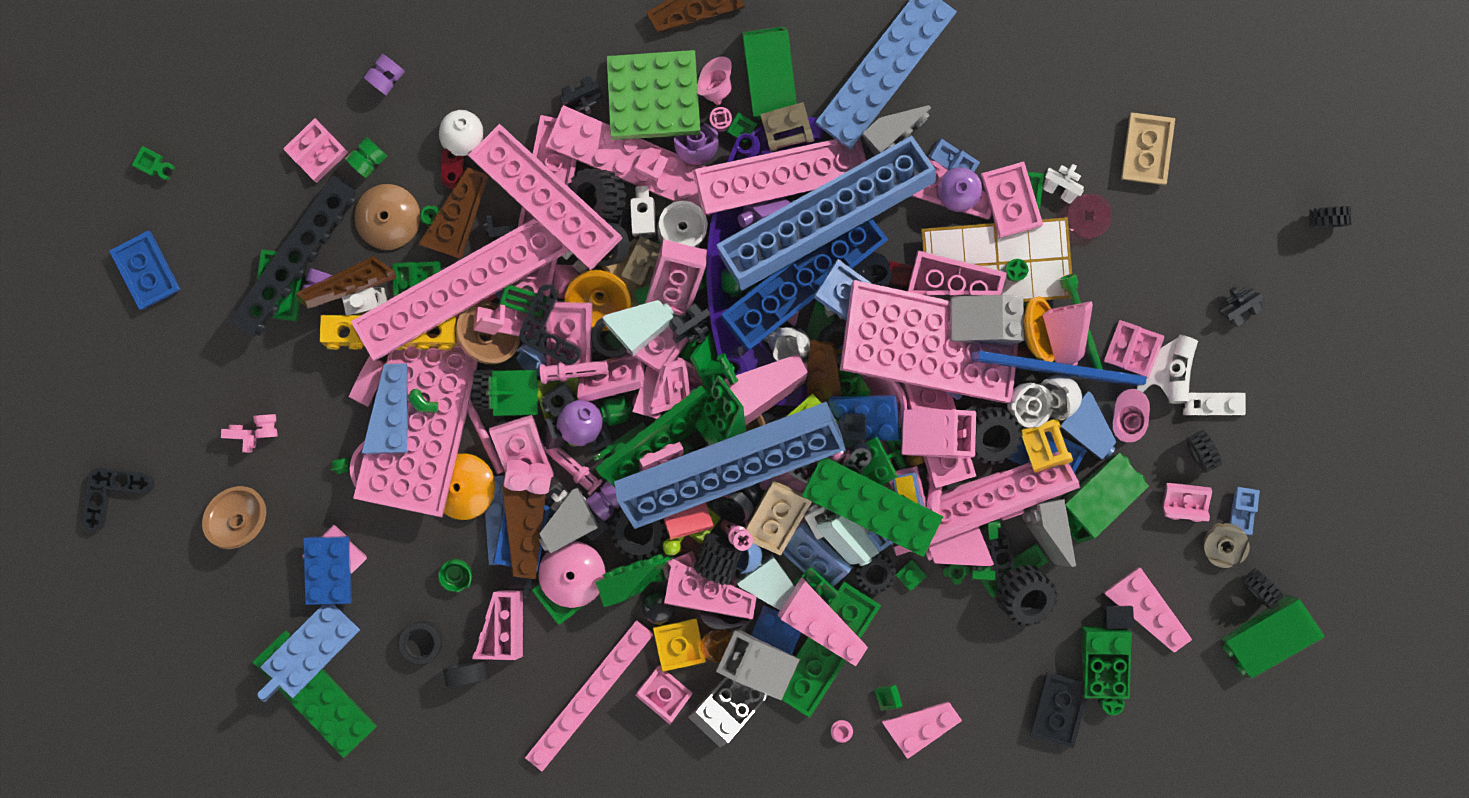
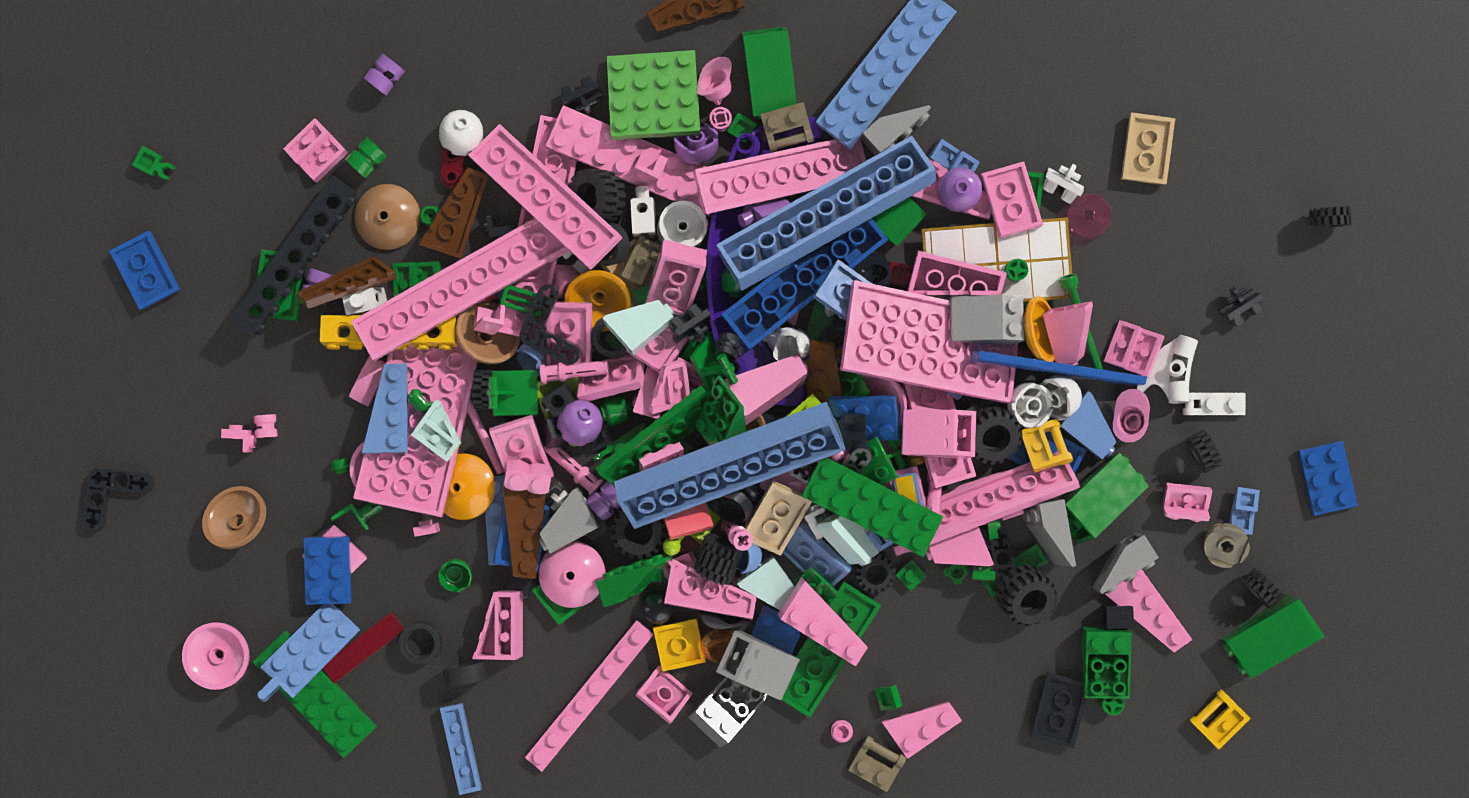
(201, 656): none -> bright pink dish
(362, 514): none -> green bracket
(364, 647): none -> dark red tile
(426, 527): none -> bright pink plate
(437, 432): none -> light aqua wing
(461, 748): none -> medium blue plate
(728, 344): none -> black wheel
(874, 770): none -> dark tan plate
(899, 220): none -> green slope
(1124, 561): none -> light grey slope
(1225, 724): none -> yellow plate
(1327, 478): none -> blue plate

